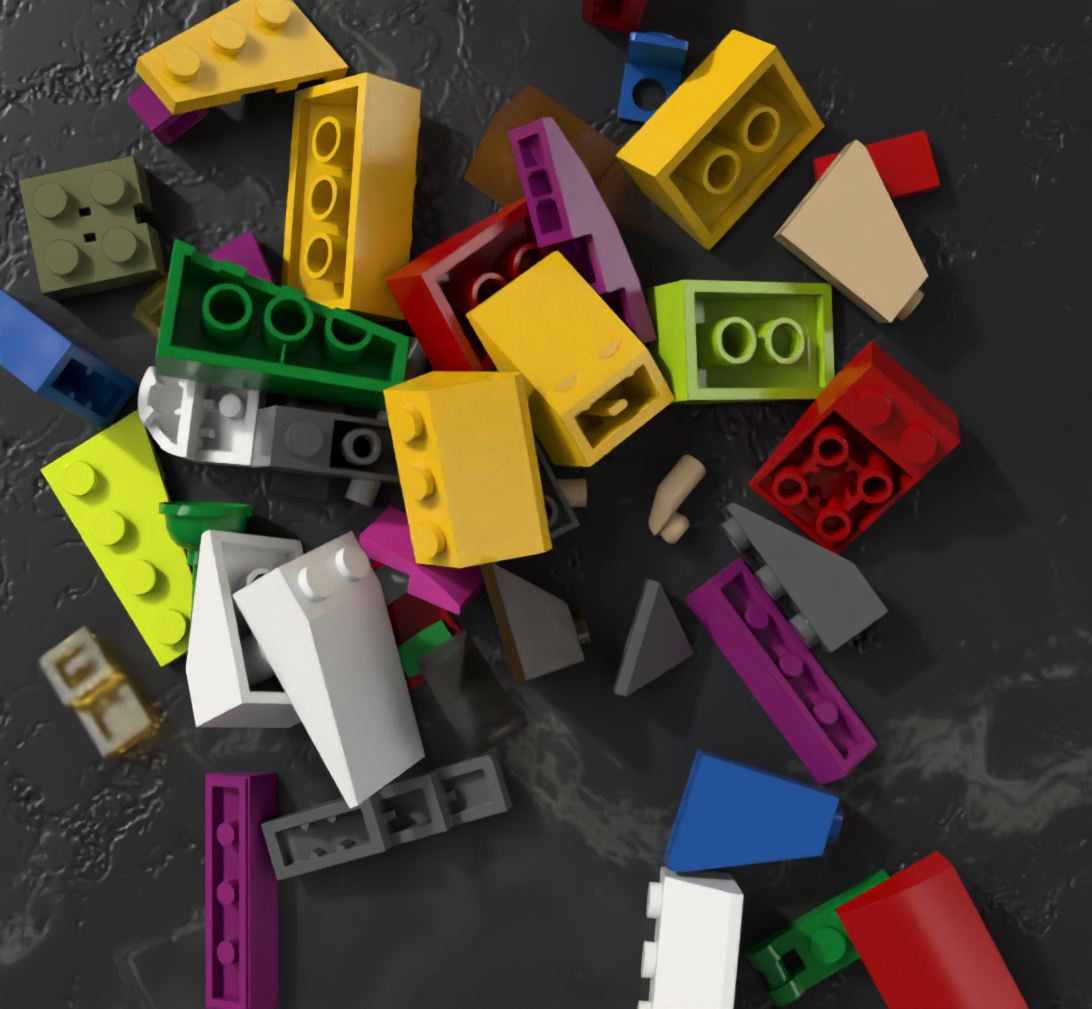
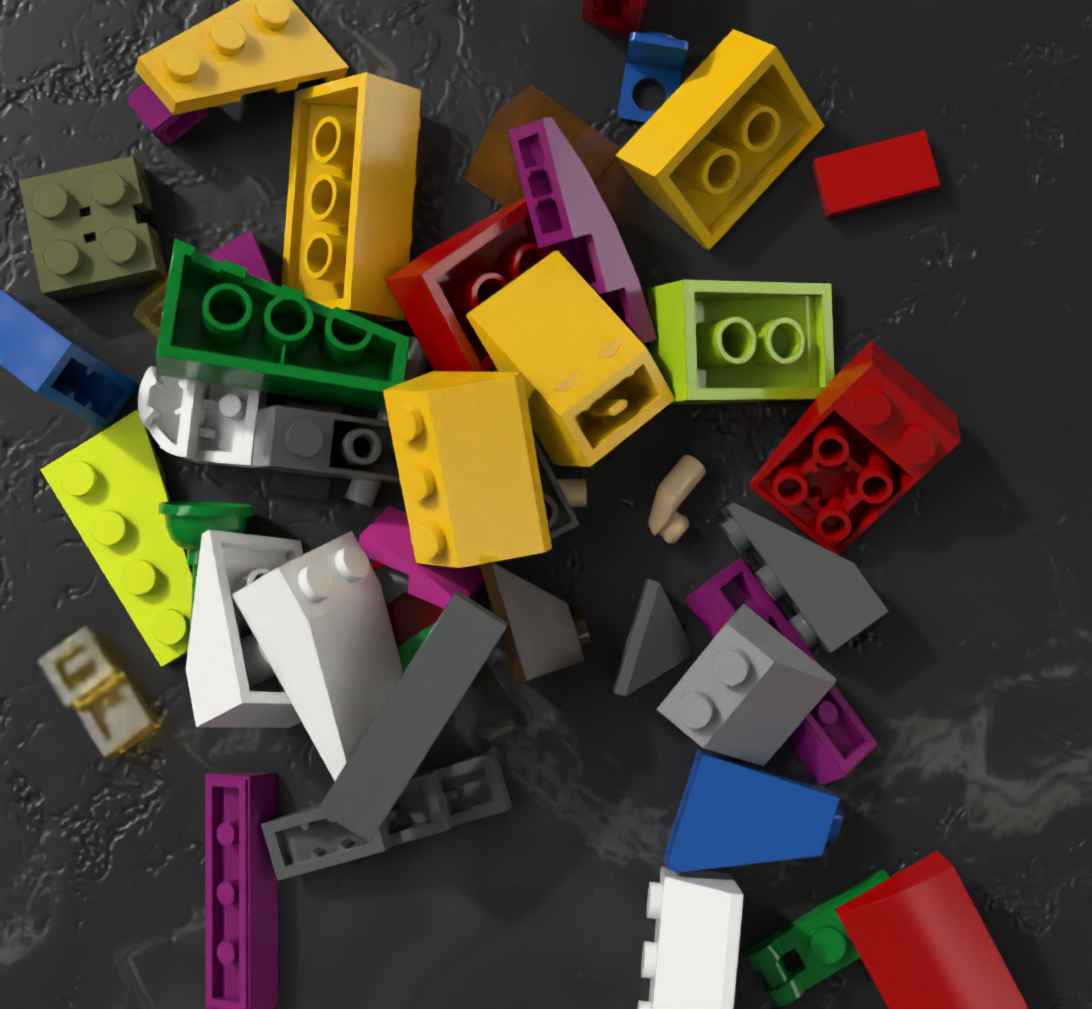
(413, 716): none -> dark grey slope
(746, 690): none -> light grey slope
(856, 238): tan slope -> none

